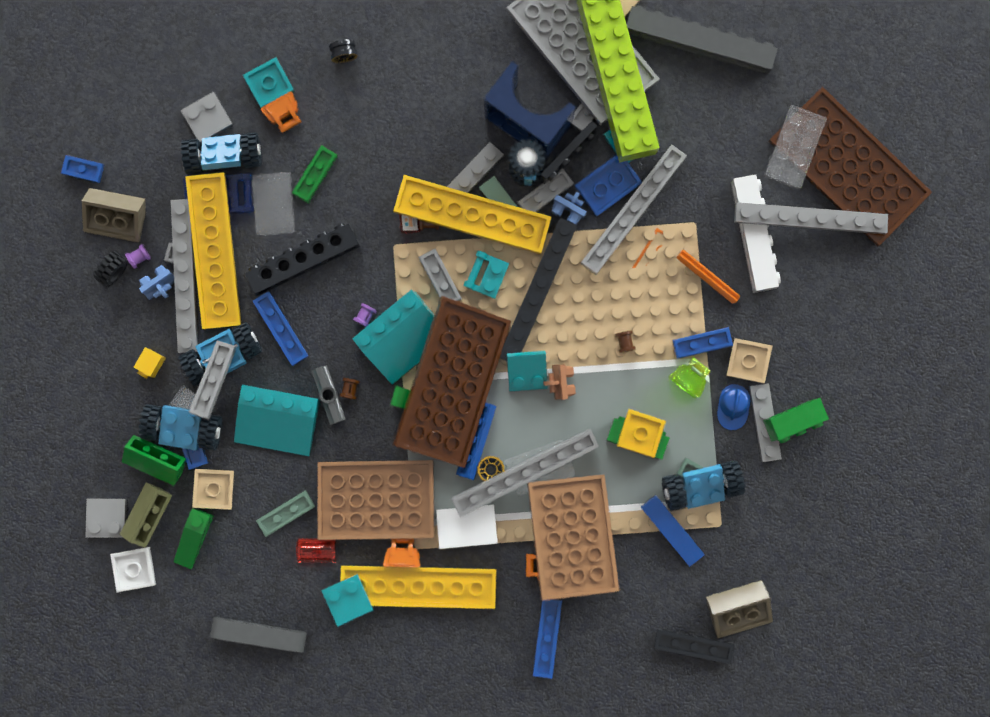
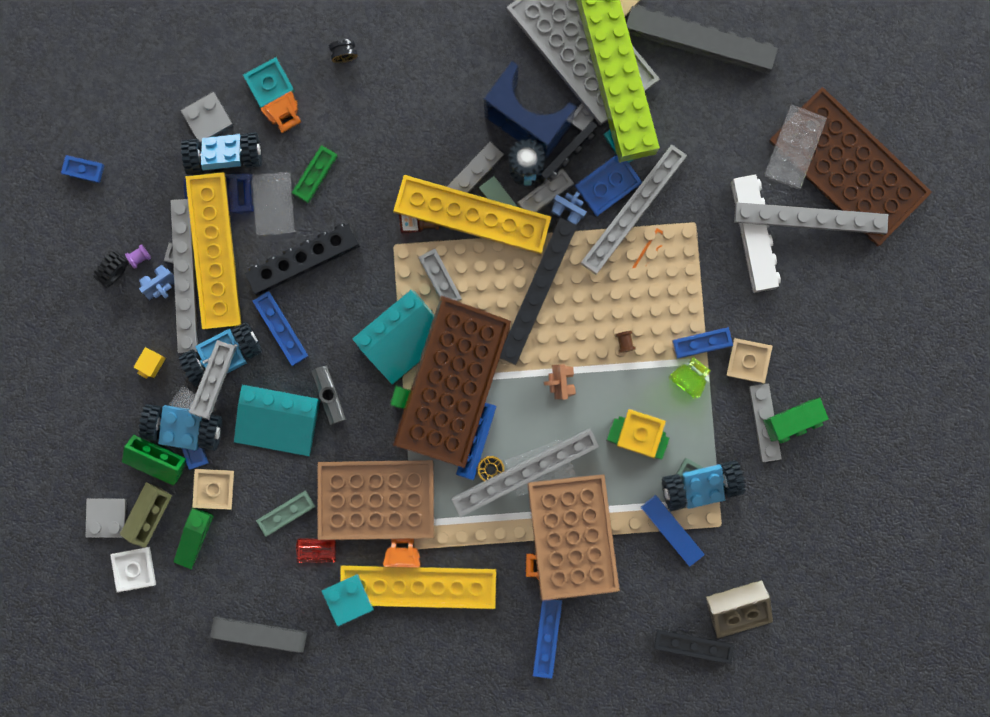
(113, 214): dark tan slope -> none
(347, 382): reddish brown bush -> none
(364, 315): medium lavender bush -> none
(468, 530): white tile -> none
(492, 277): teal plate -> none
(527, 370): teal plate -> none
(708, 276): orange axle -> none
(733, 407): blue piece -> none

